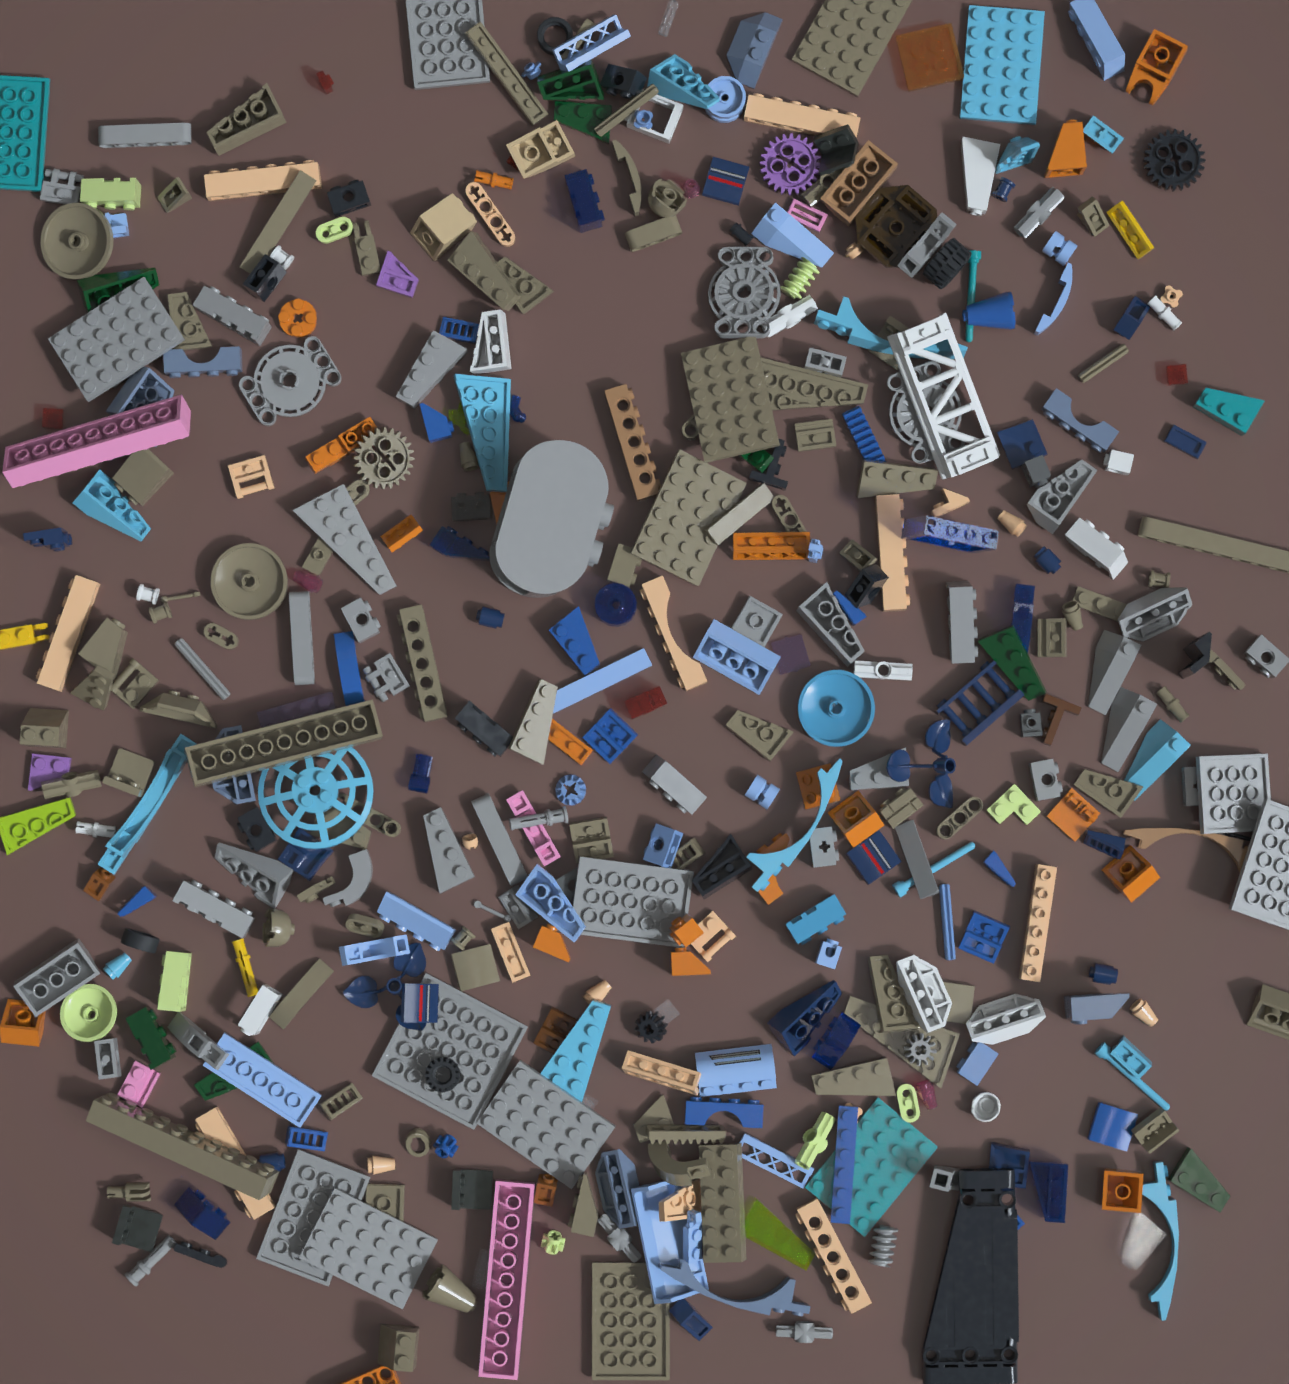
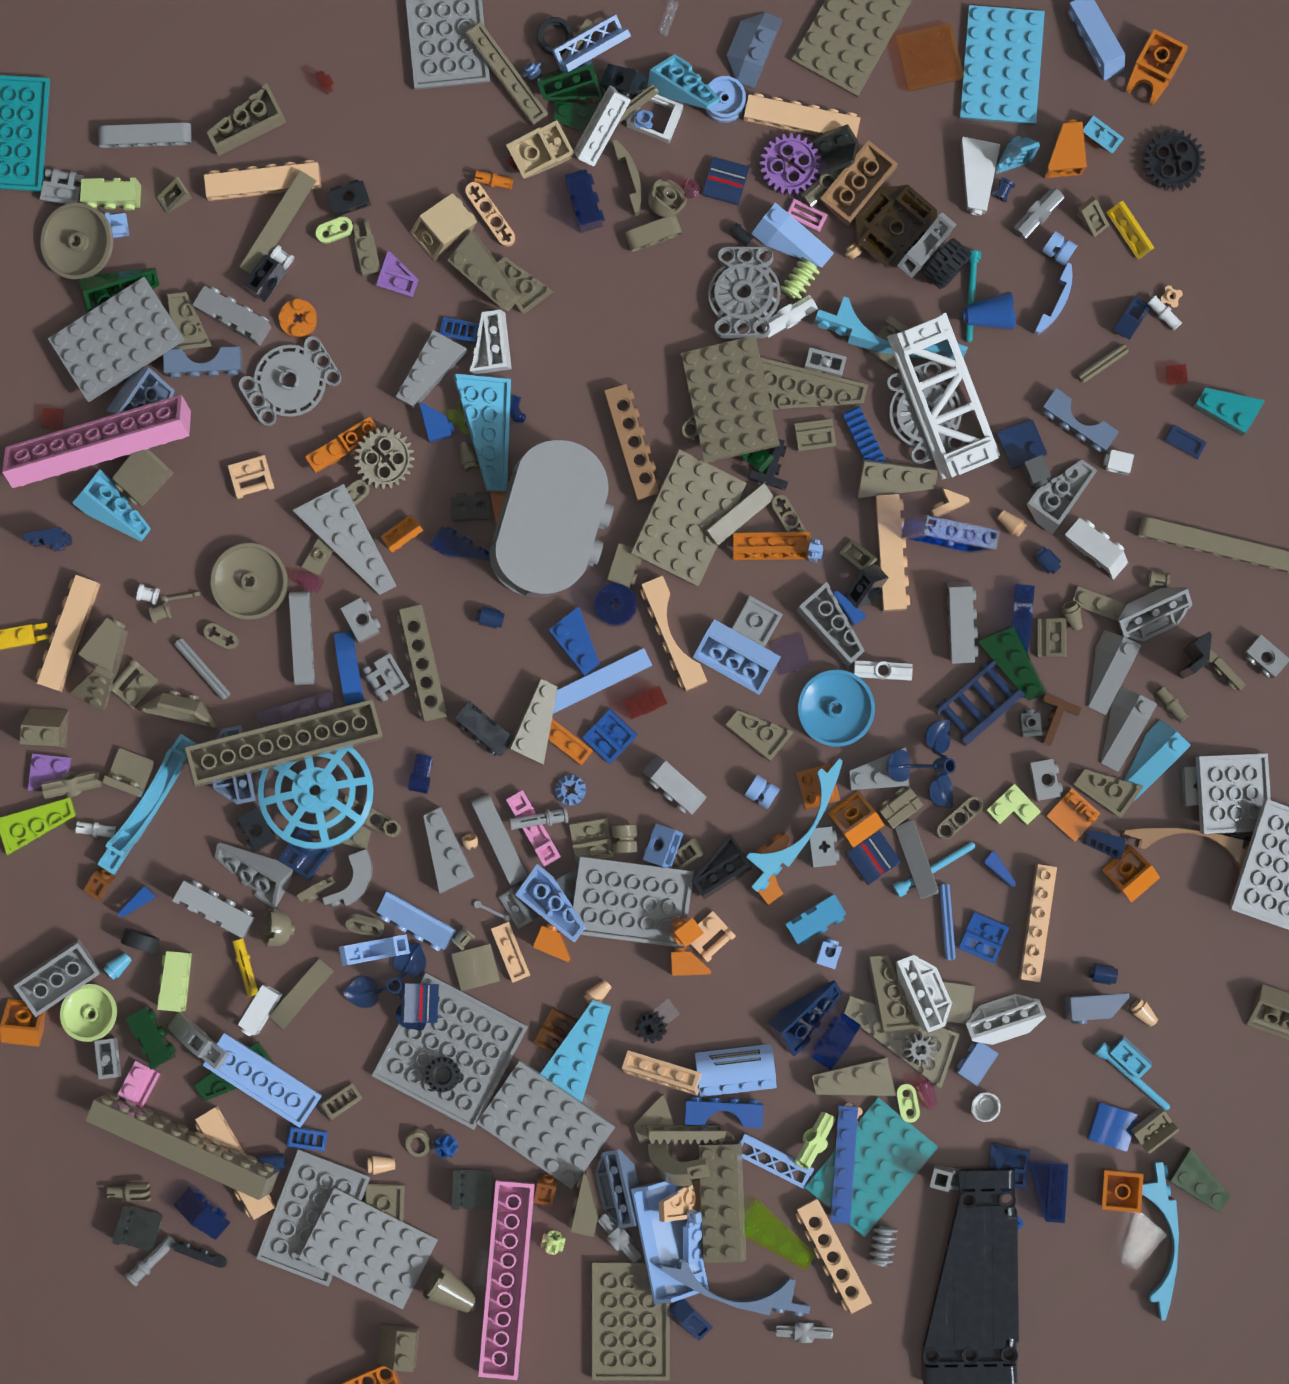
(601, 126): none -> white fence
(624, 839): none -> dark tan wheel

